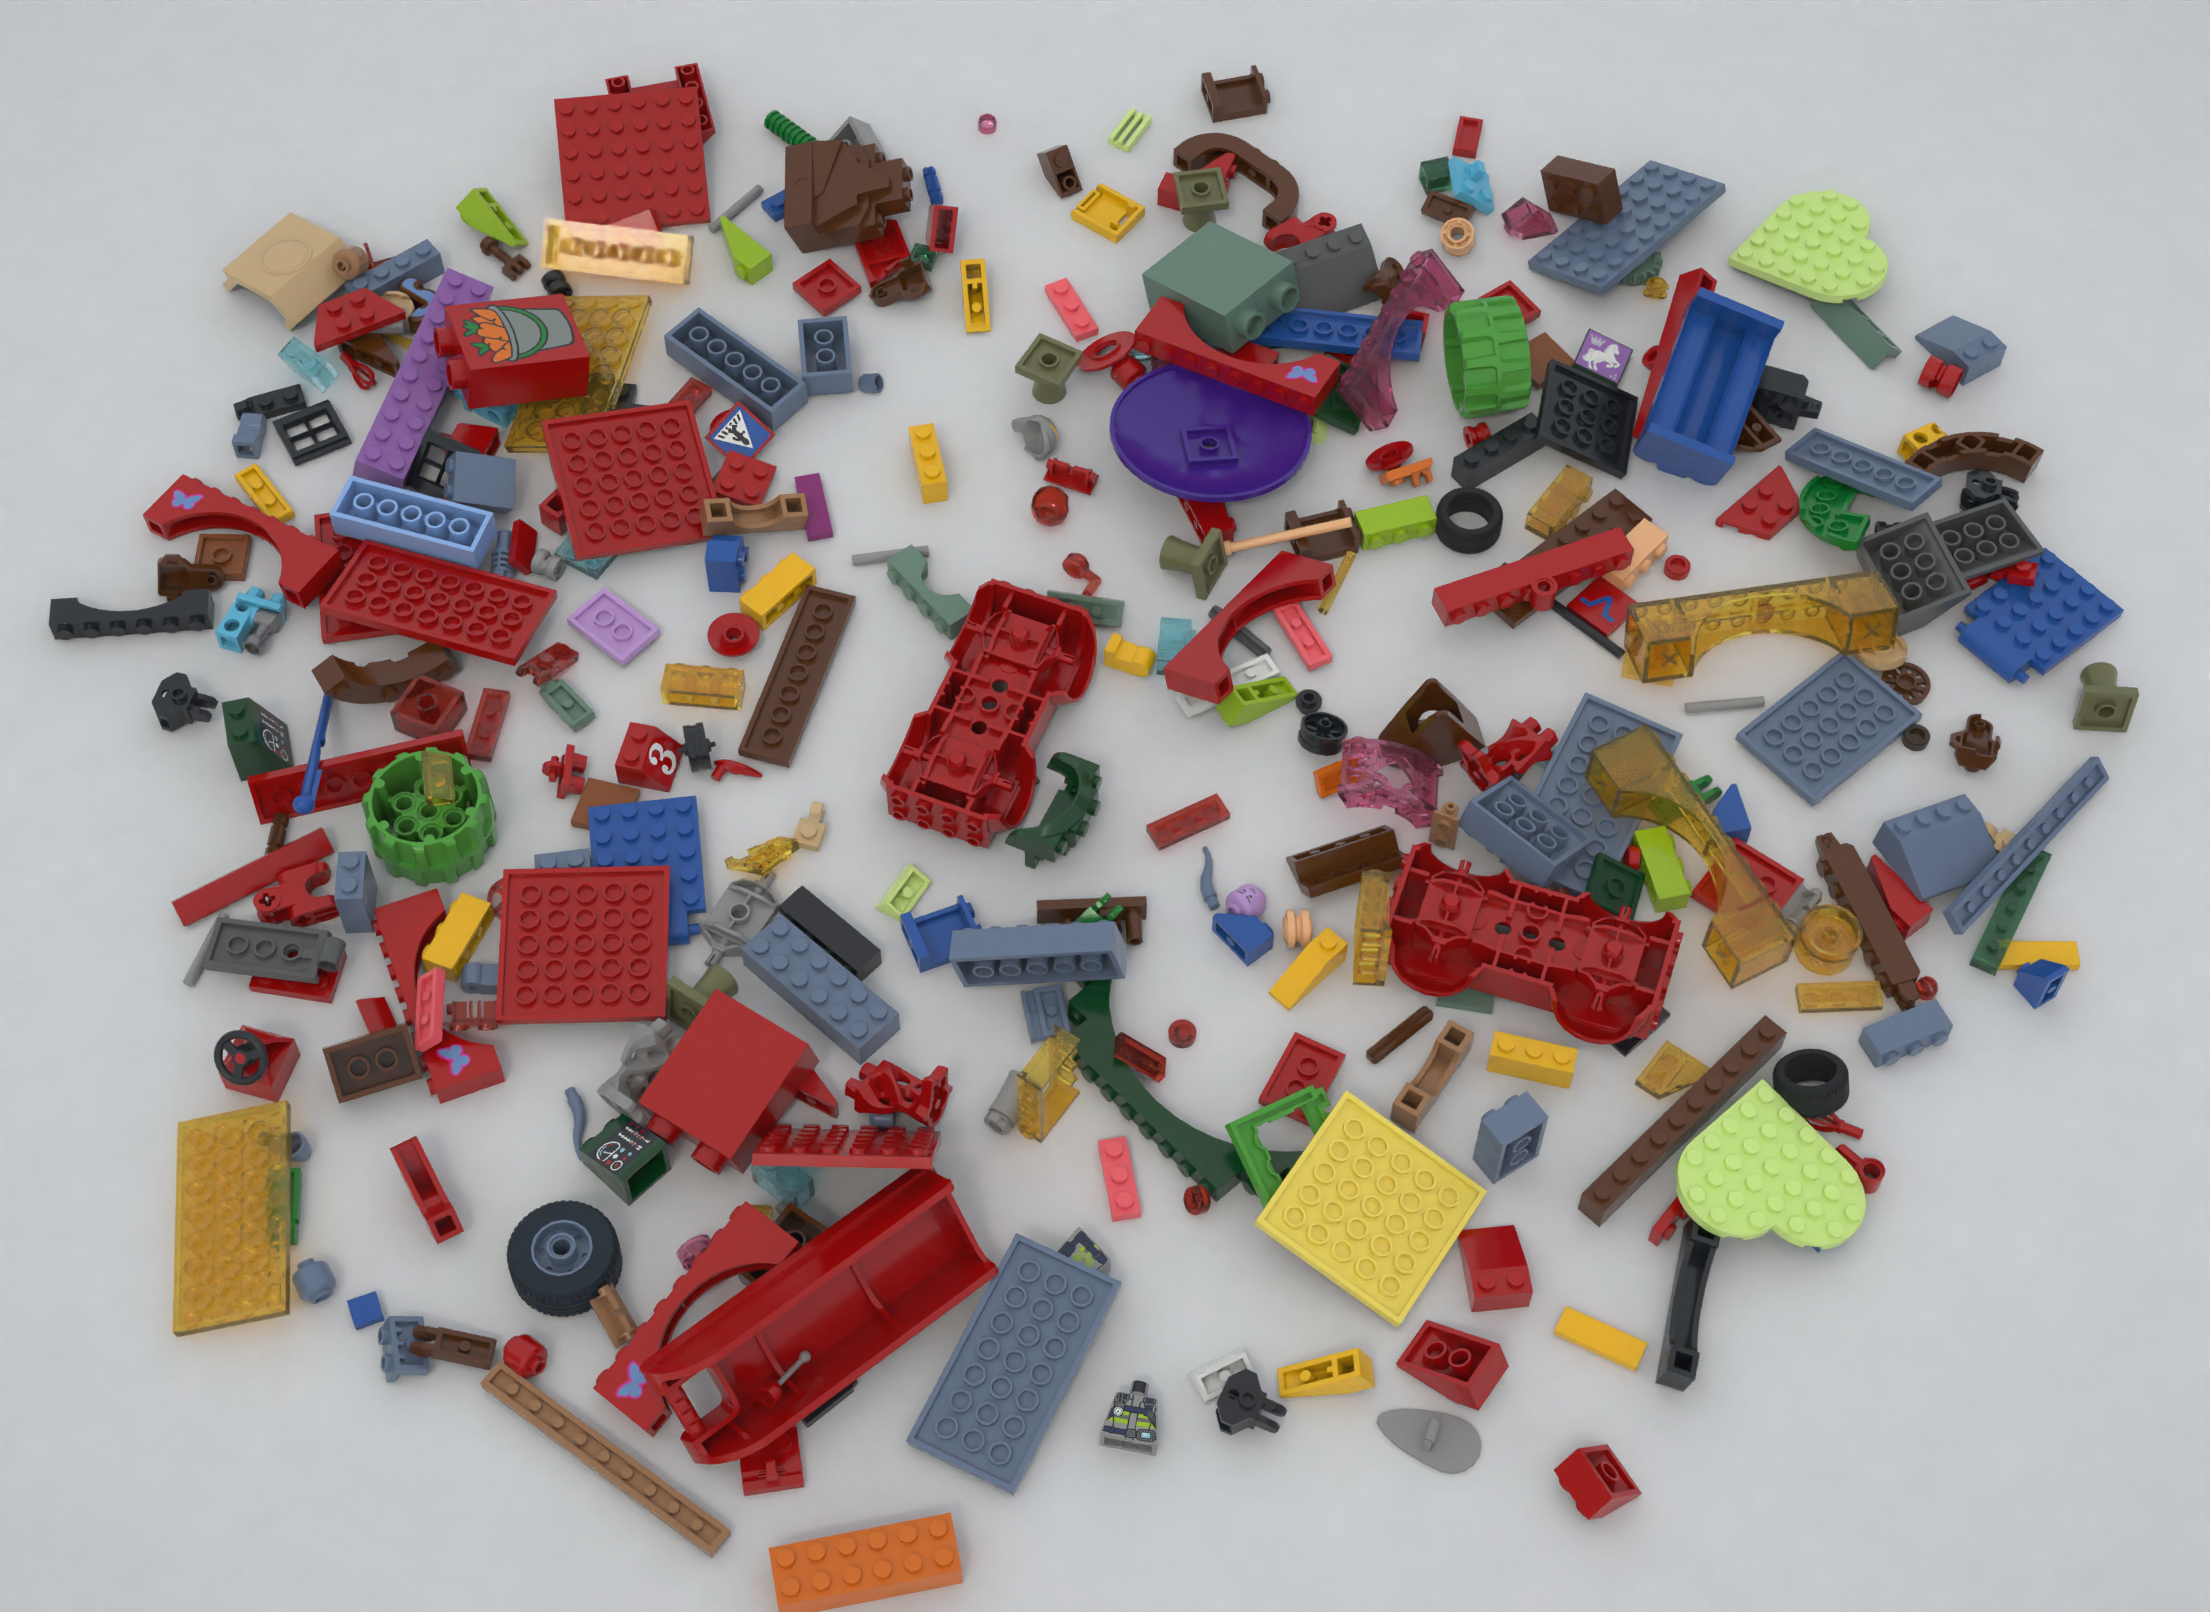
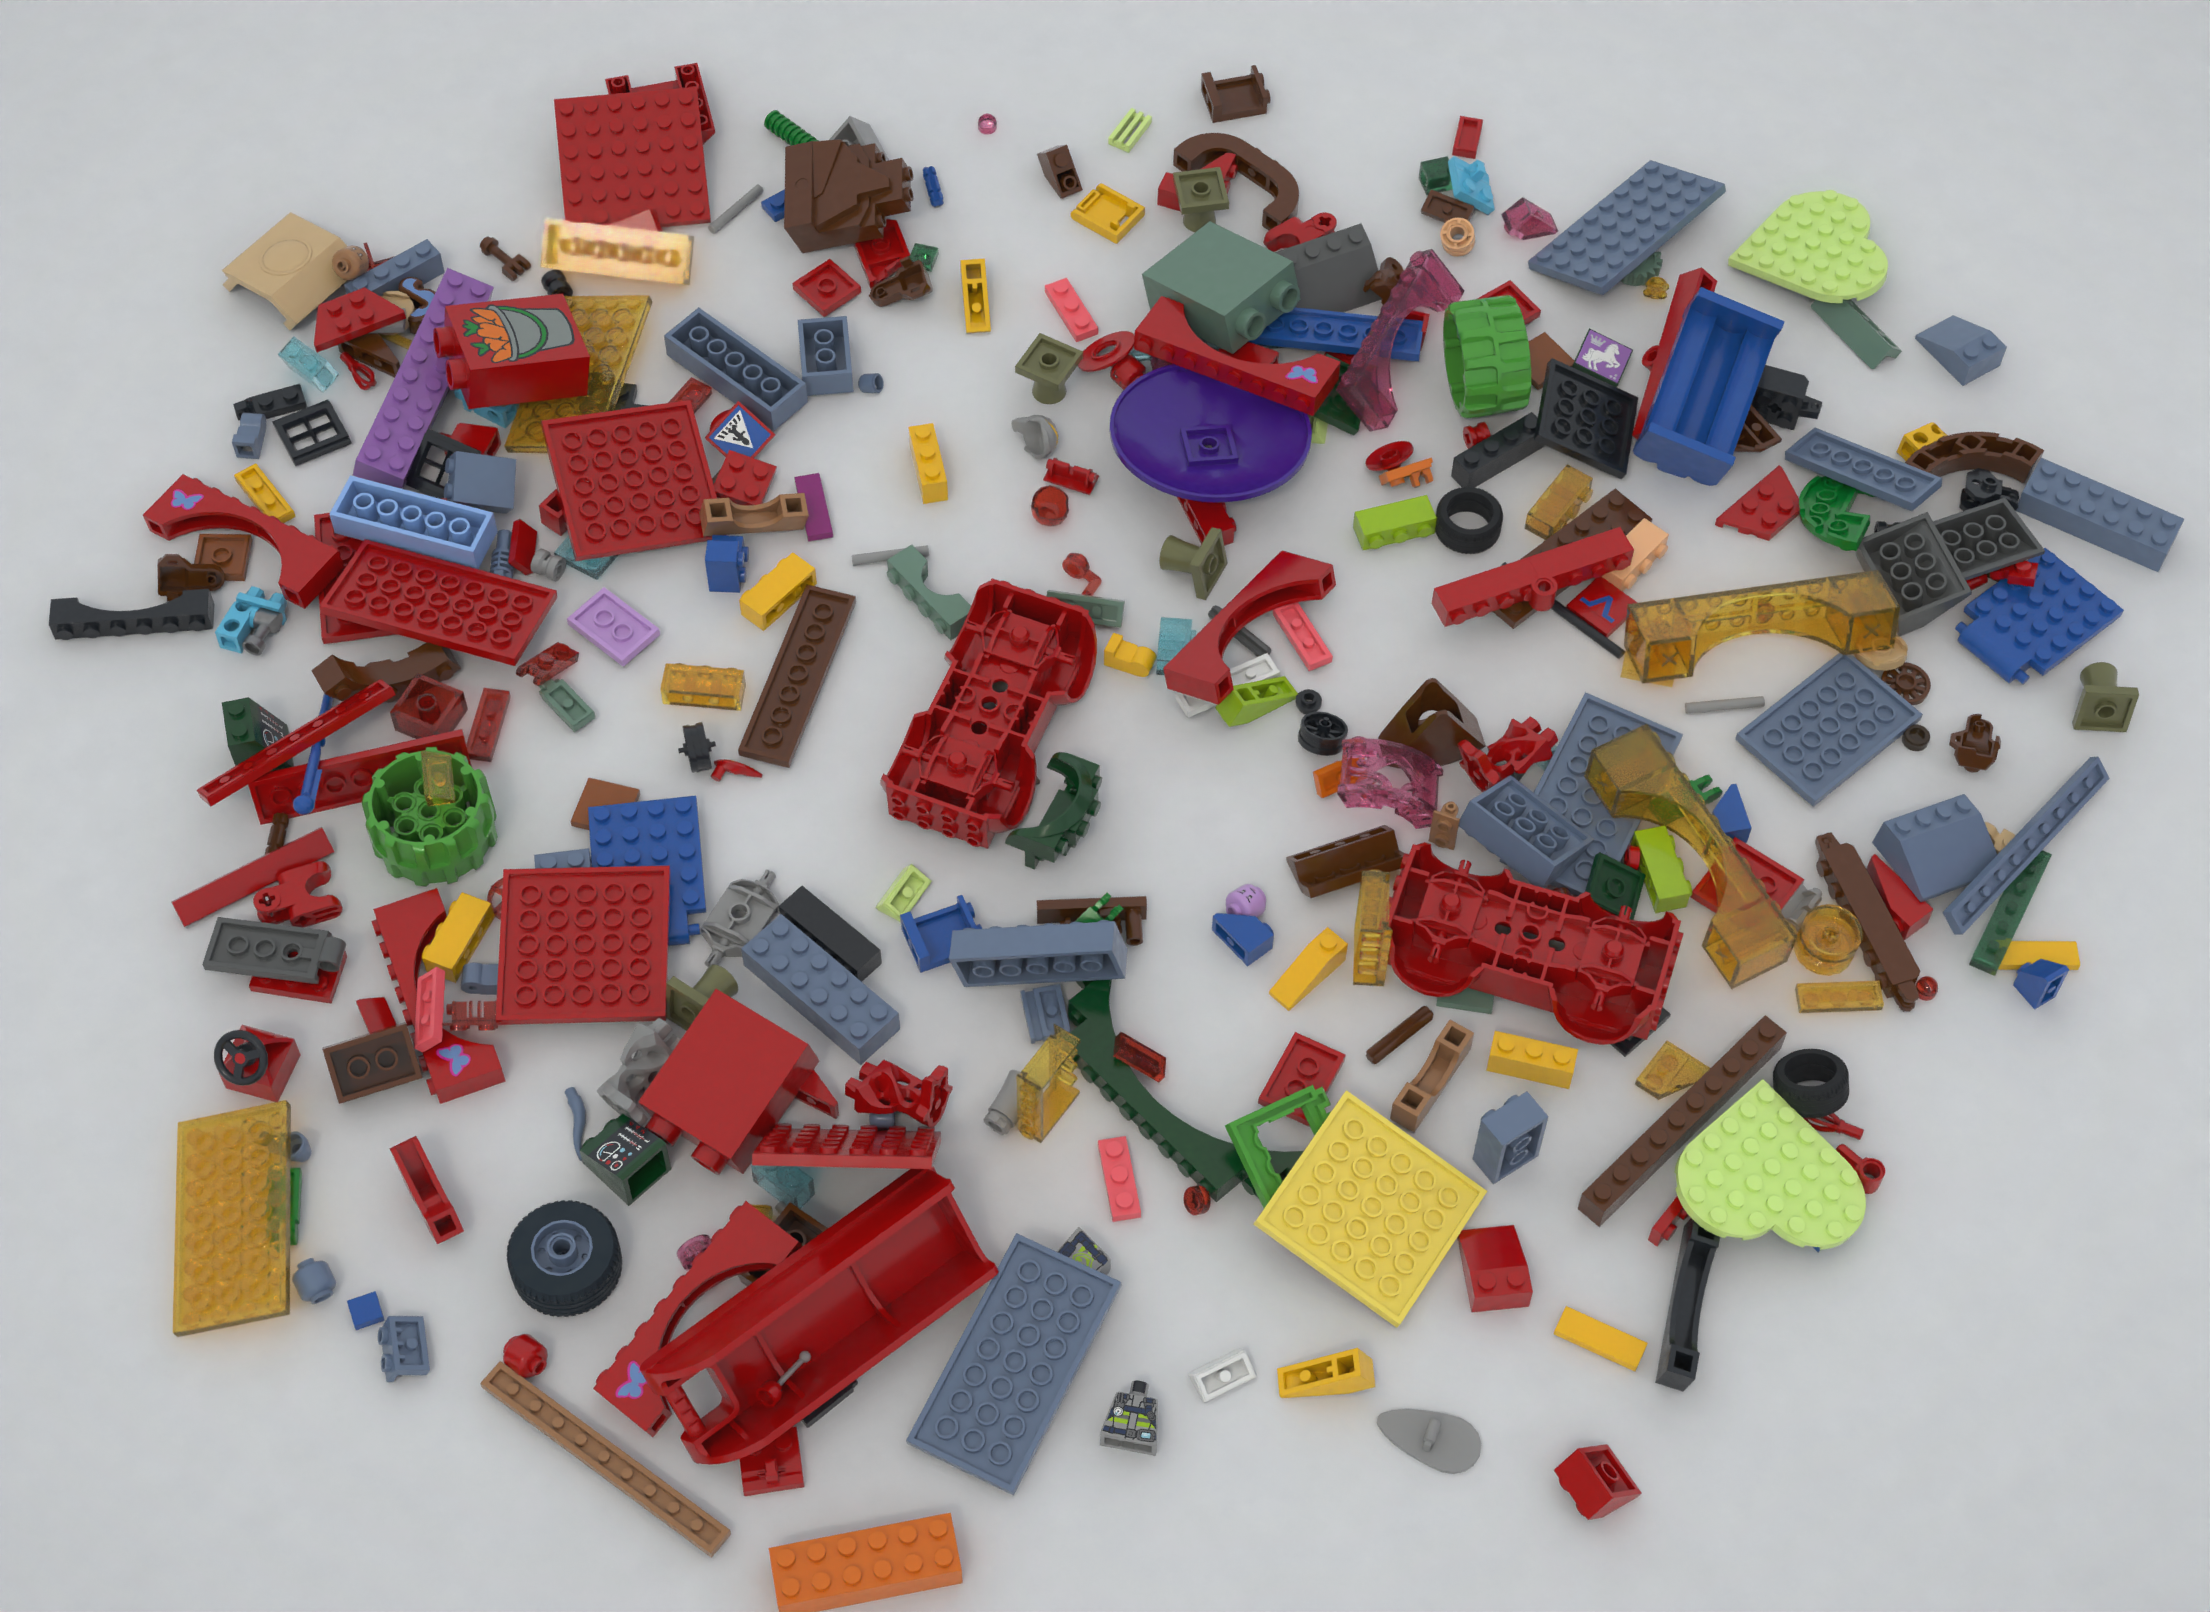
(180, 703): black hinge -> none
(197, 966): light grey bar -> none
(295, 742): none -> red tile
(355, 891): sand blue brick -> none
(454, 1346): reddish brown hinge -> none
(485, 214): lime slope -> none
(569, 762): red hips -> none
(613, 1315): medium nougat hinge -> none
(648, 758): red slope -> none
(731, 627): red dish -> none
(748, 257): lime slope -> none
(764, 856): clear yellow wing -> none
(811, 831): tan plate -> none
(941, 228): red torso -> none
(1182, 1033): clear red tile -> none
(1187, 822): clear red plate -> none
(1206, 886): sand blue animal -> none
(1243, 1403): black hinge -> none
(1287, 535): light nougat bar -> none
(1297, 928): light nougat wheel -> none
(1328, 544): reddish brown panel -> none
(1339, 578): clear yellow bar -> none
(1454, 1363): red slope -> none
(1581, 189): reddish brown brick -> none
(1677, 567): red tile -> none
(1905, 1033): sand blue brick -> none
(1940, 376): red wheel -> none
(2099, 514): none -> sand blue brick

